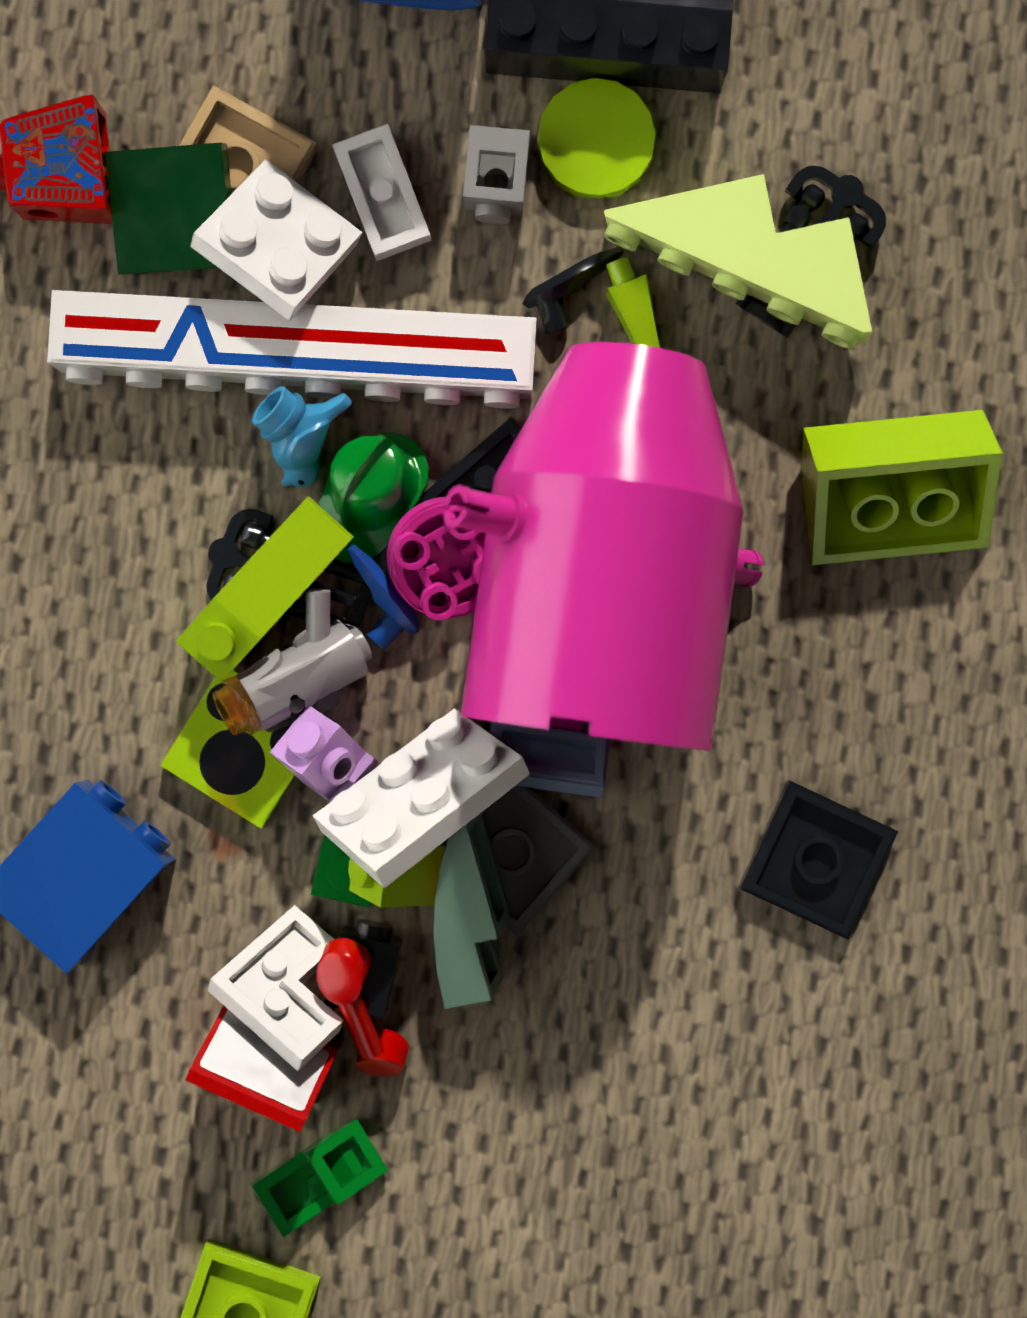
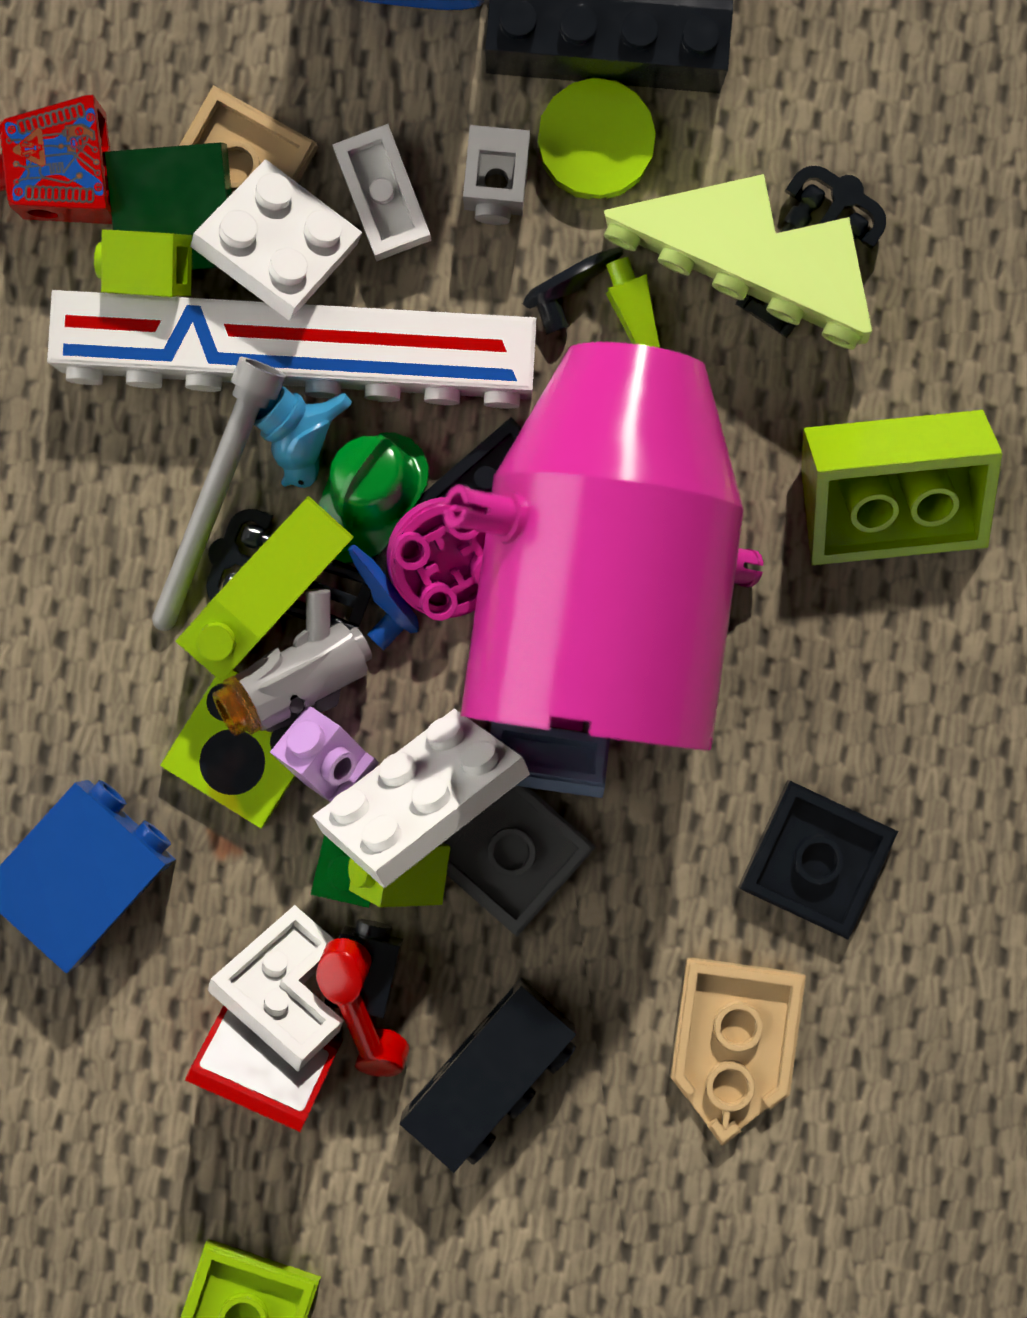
(144, 263): none -> lime brick
(253, 388): none -> light grey piece
(319, 1177): green slope -> none
(468, 918): sand green slope -> none
(489, 1076): none -> black brick
(736, 1041): none -> tan tile

